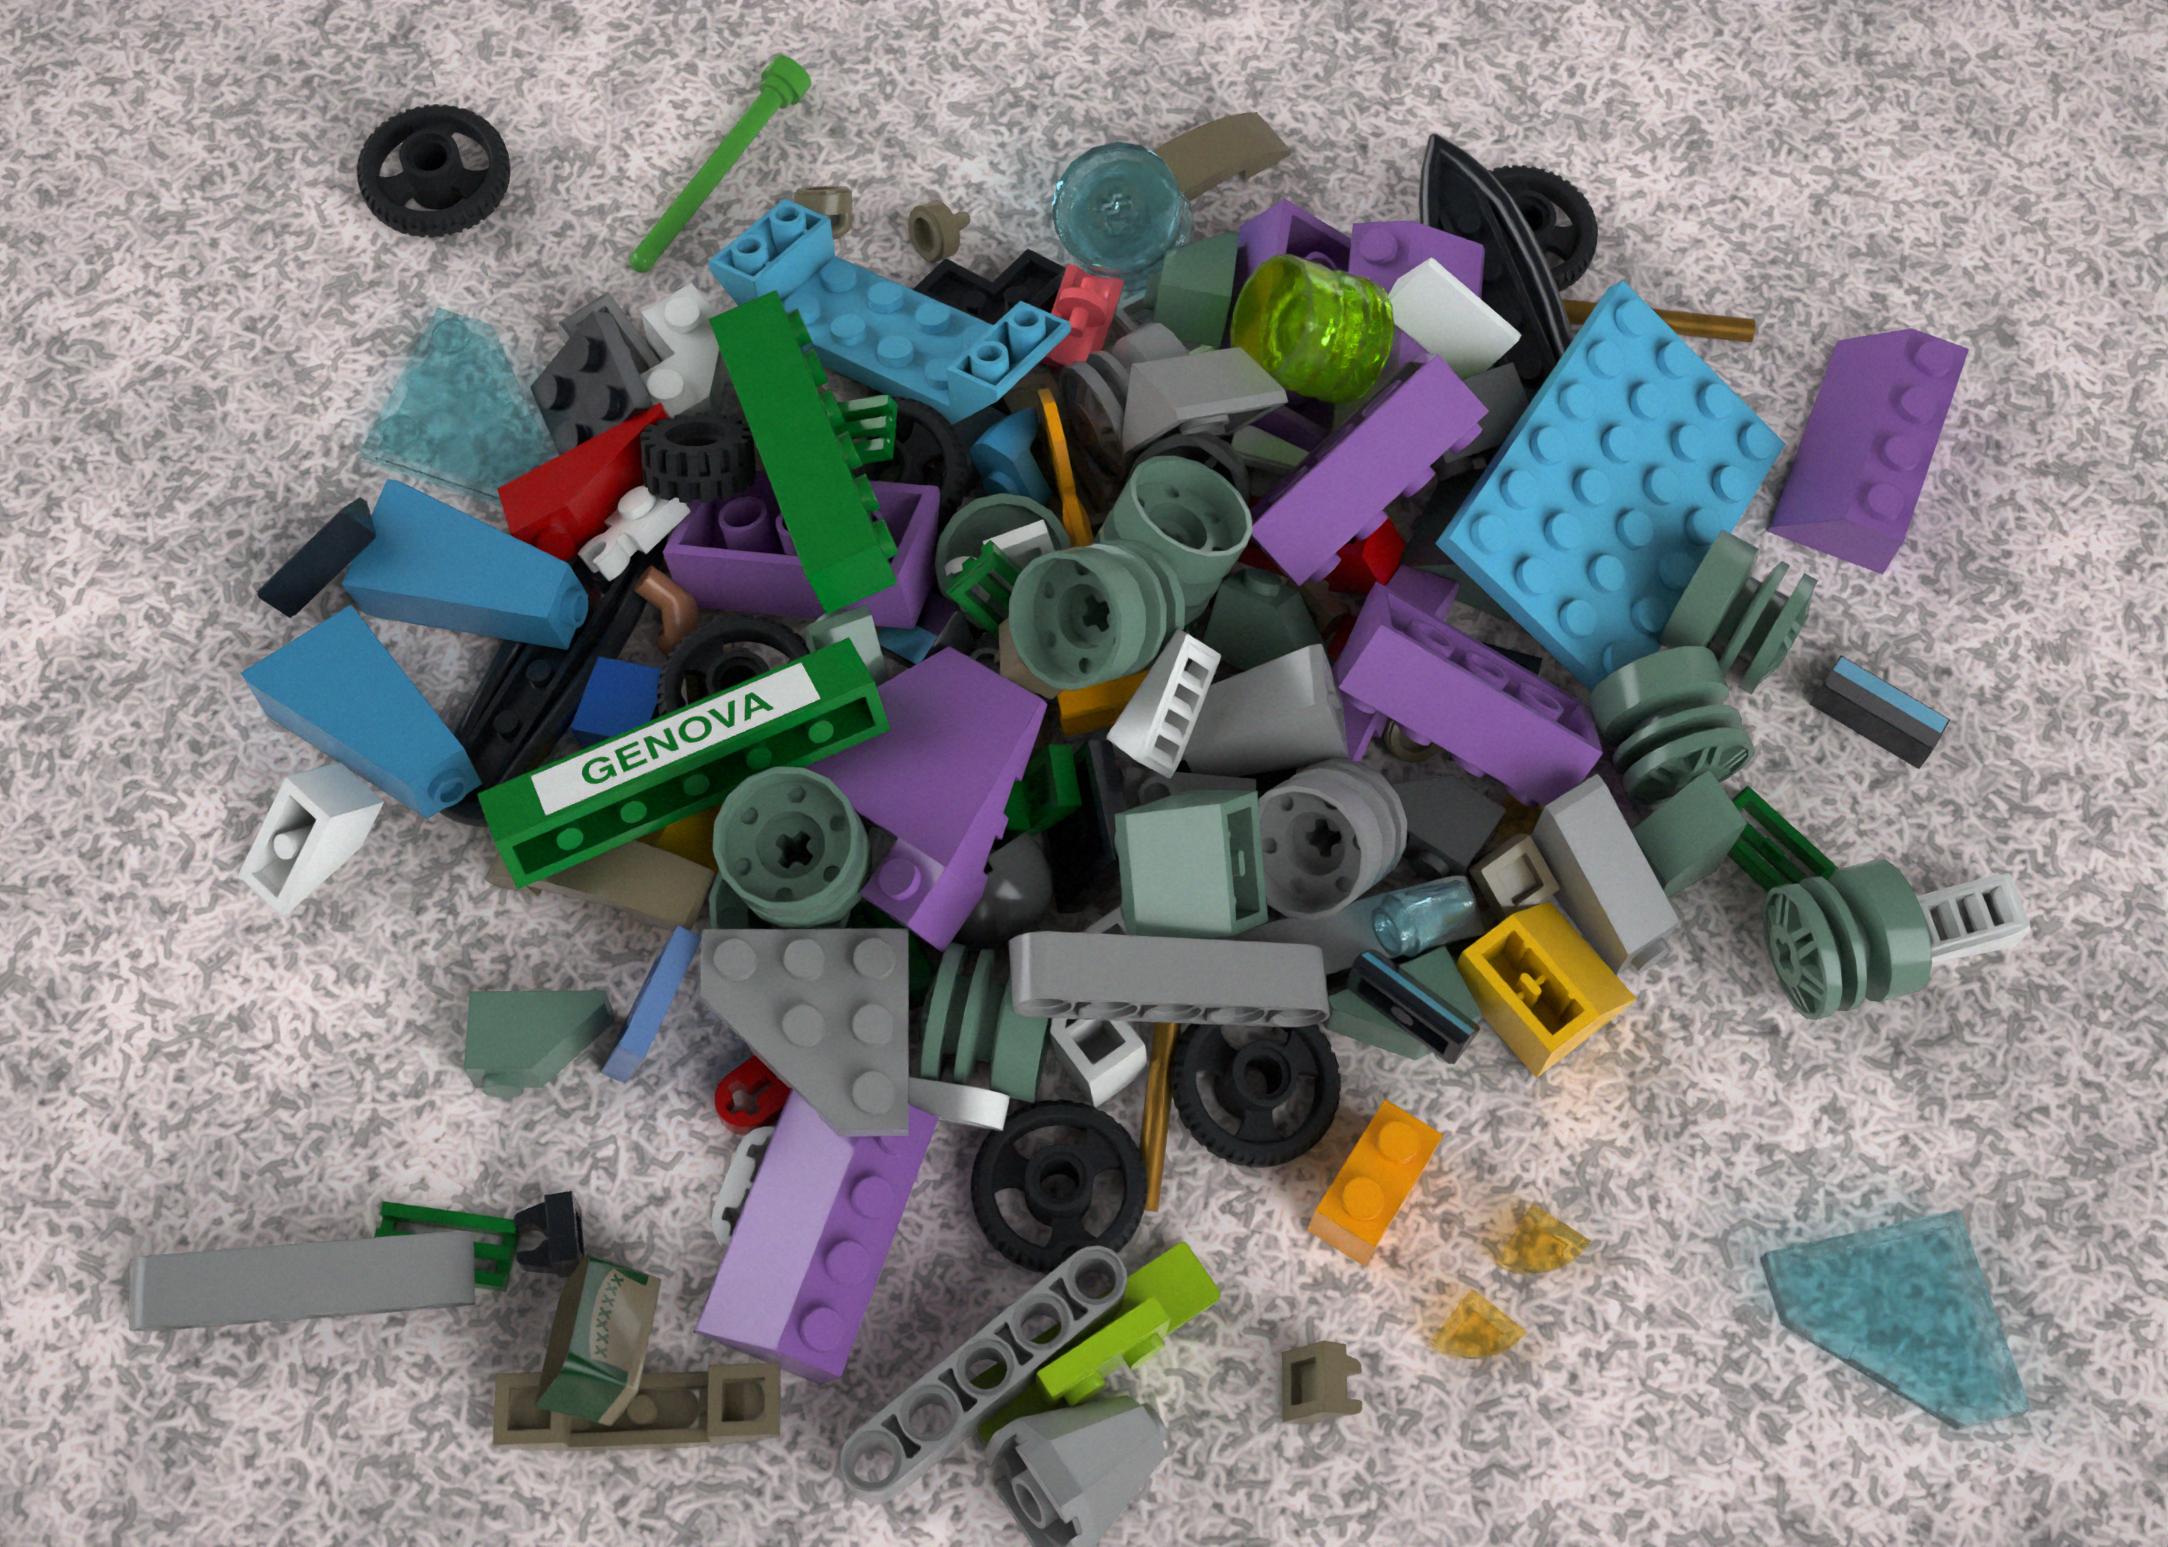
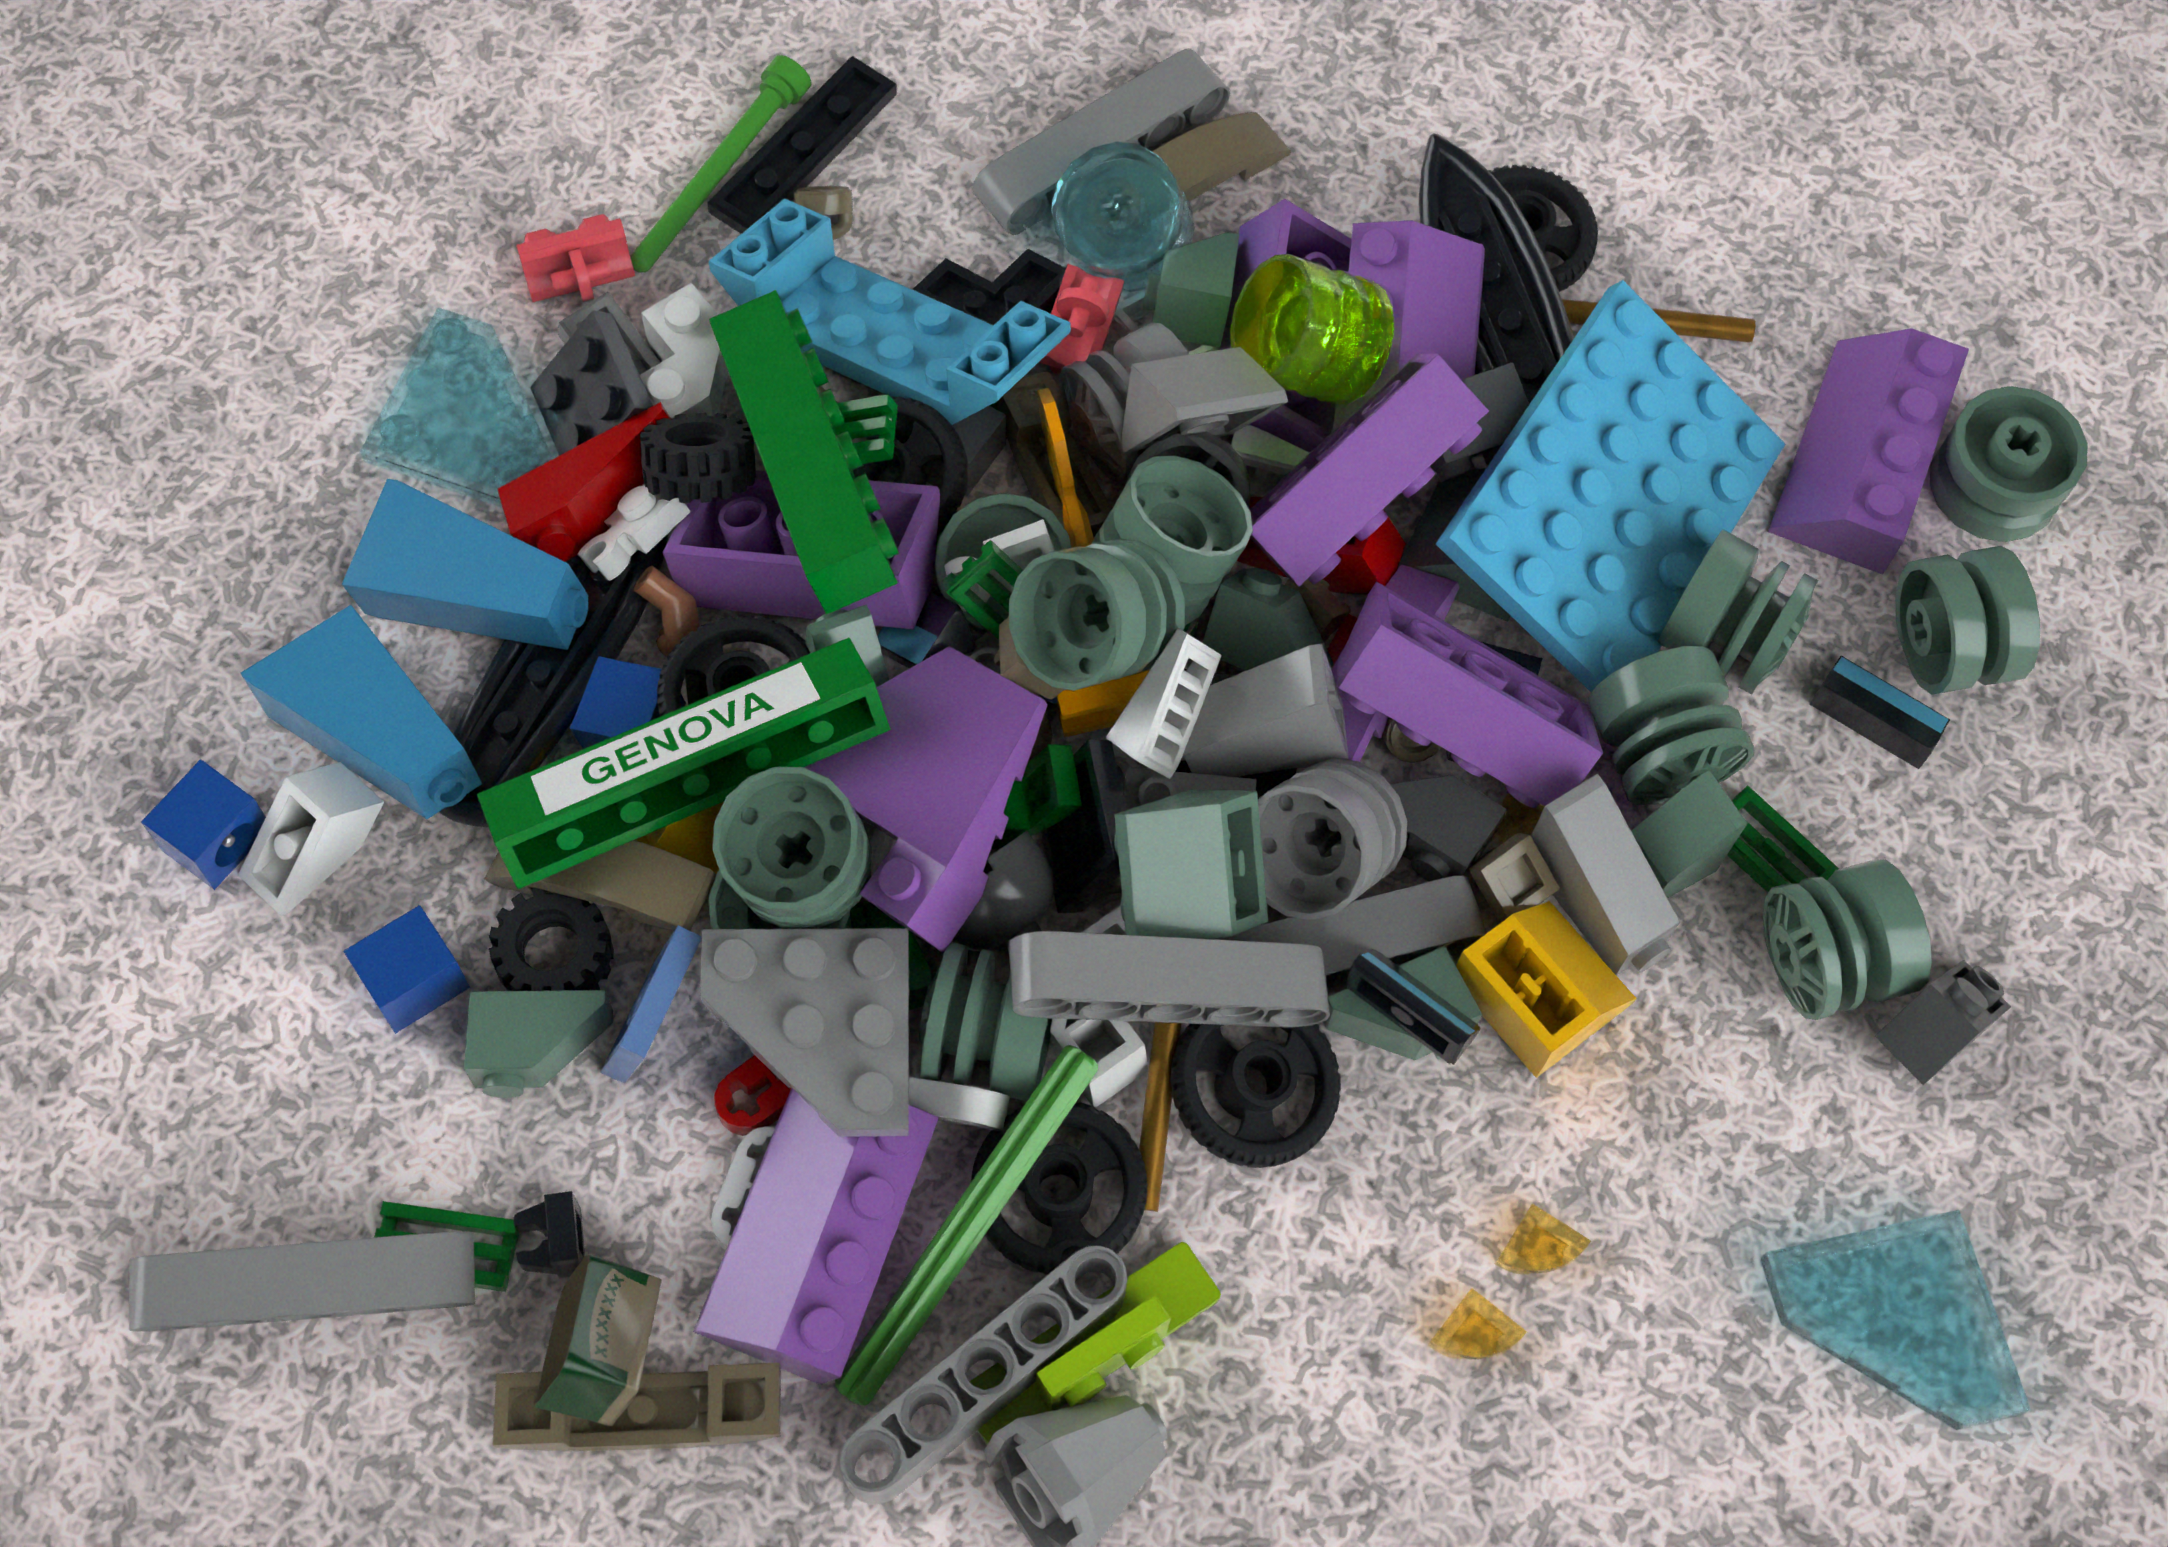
(205, 824): none -> blue piece
(320, 559): black slope -> none
(407, 969): none -> blue piece
(433, 171): black wheel -> none
(537, 914): none -> black tyre
(575, 259): none -> coral hips
(804, 144): none -> black tile
(936, 230): dark tan tile -> none
(966, 1225): none -> bright green axle
(1005, 457): dark azure plate -> none
(1140, 112): none -> light grey beam
(1317, 1383): dark tan tile -> none
(1374, 1182): light orange brick -> none
(1418, 917): clear light blue cone -> none
(1450, 319): white slope -> none
(1944, 1020): none -> dark grey slope
(1967, 619): none -> sand green wheel
(2004, 907): white slope -> none
(2008, 464): none -> sand green wheel

